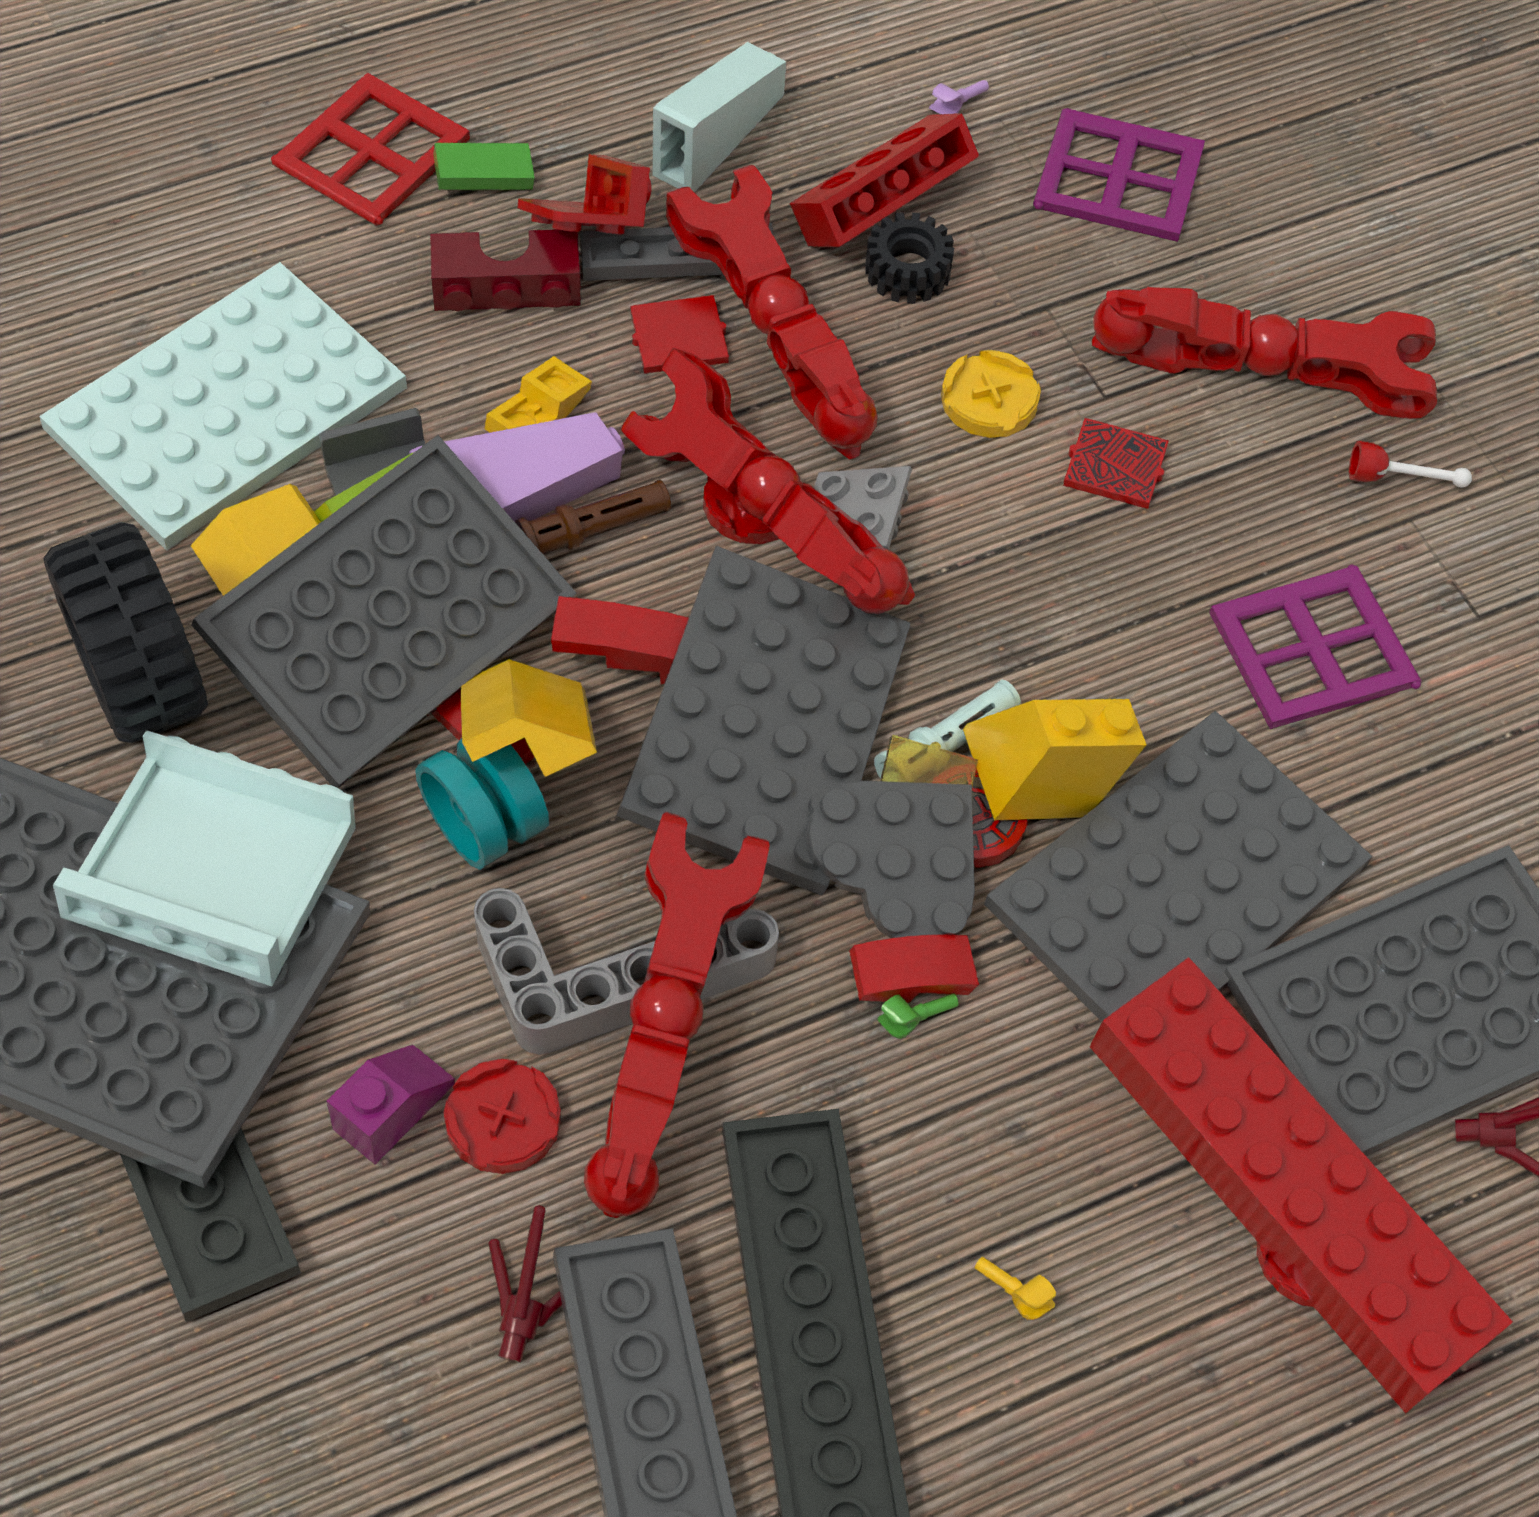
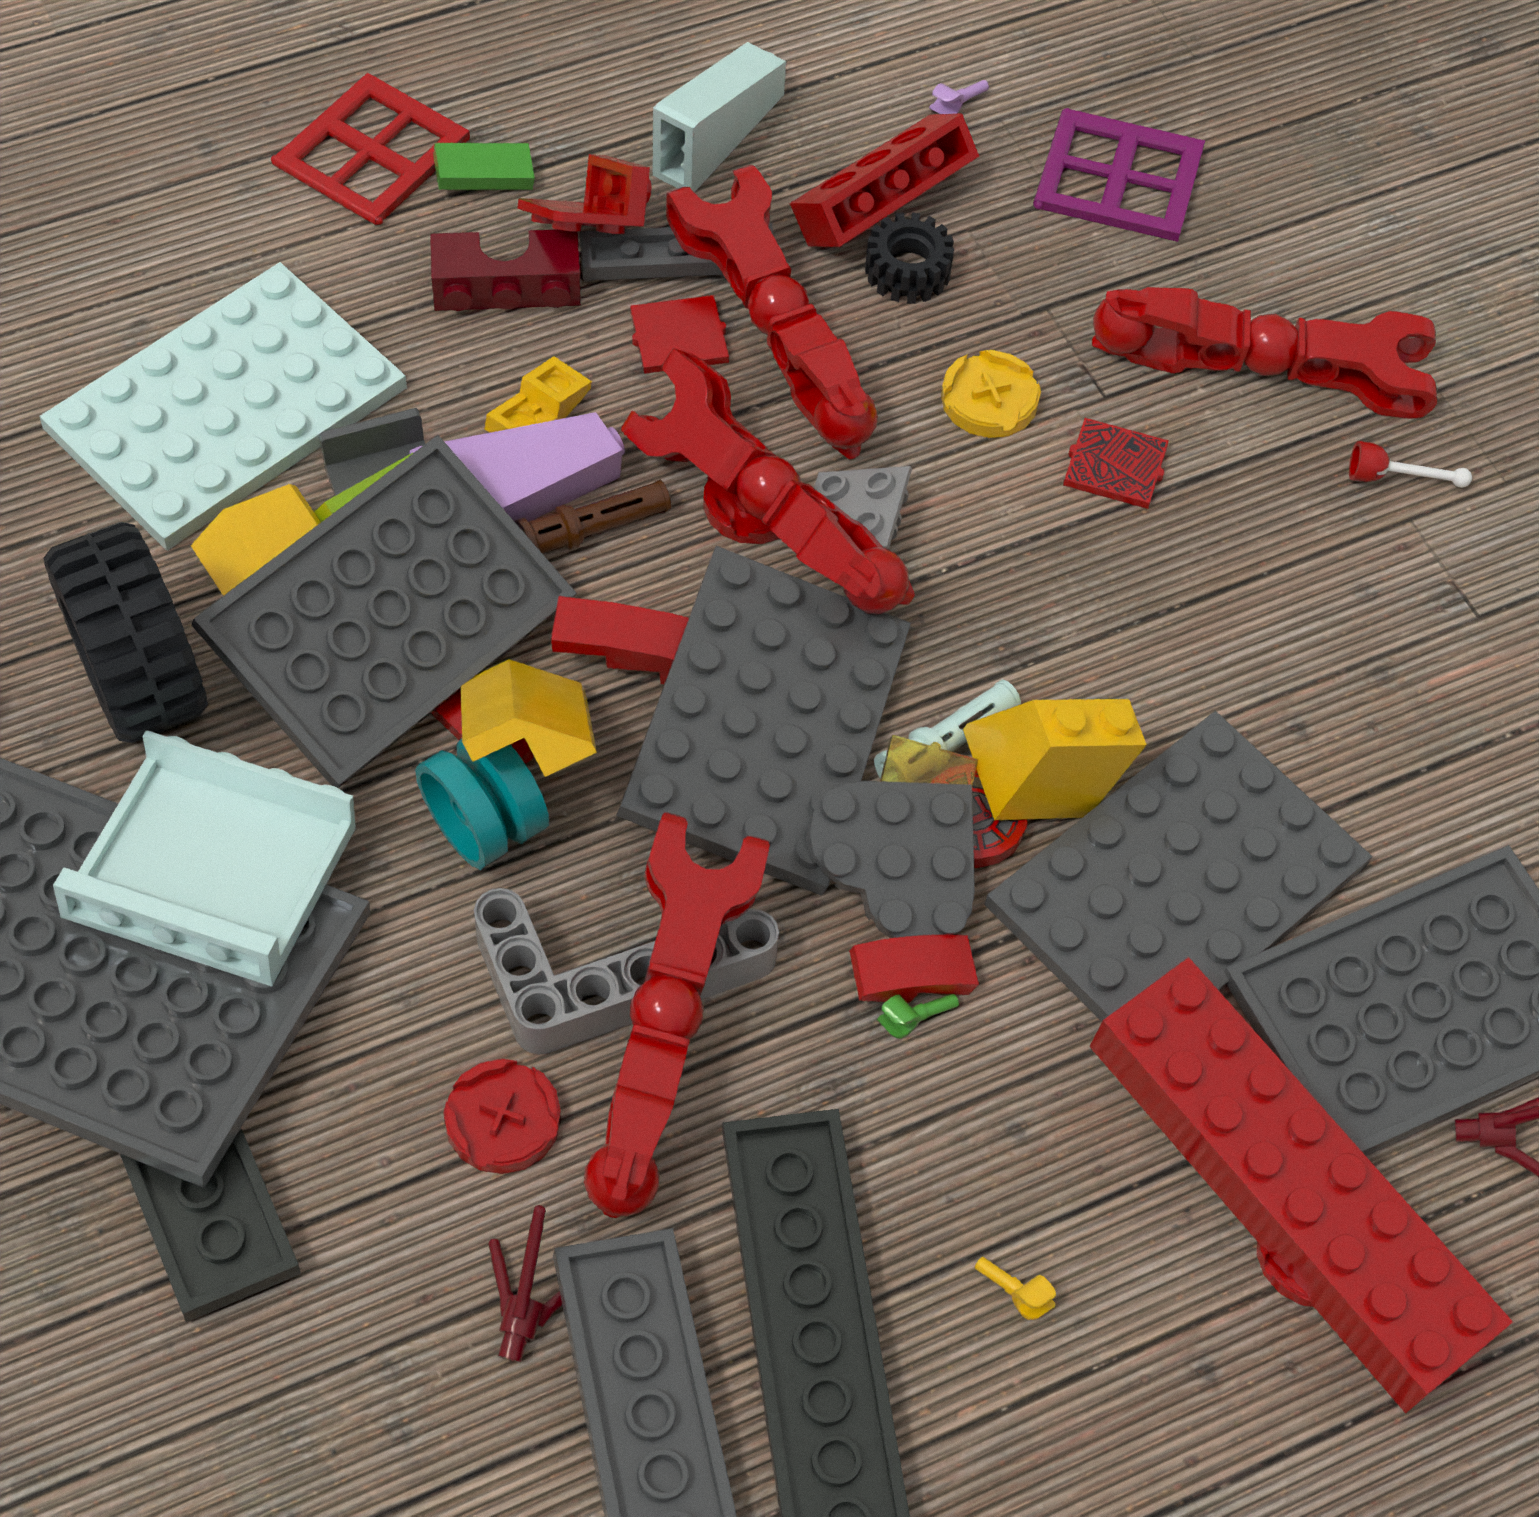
(386, 1100): magenta slope -> none
(1315, 645): magenta window -> none

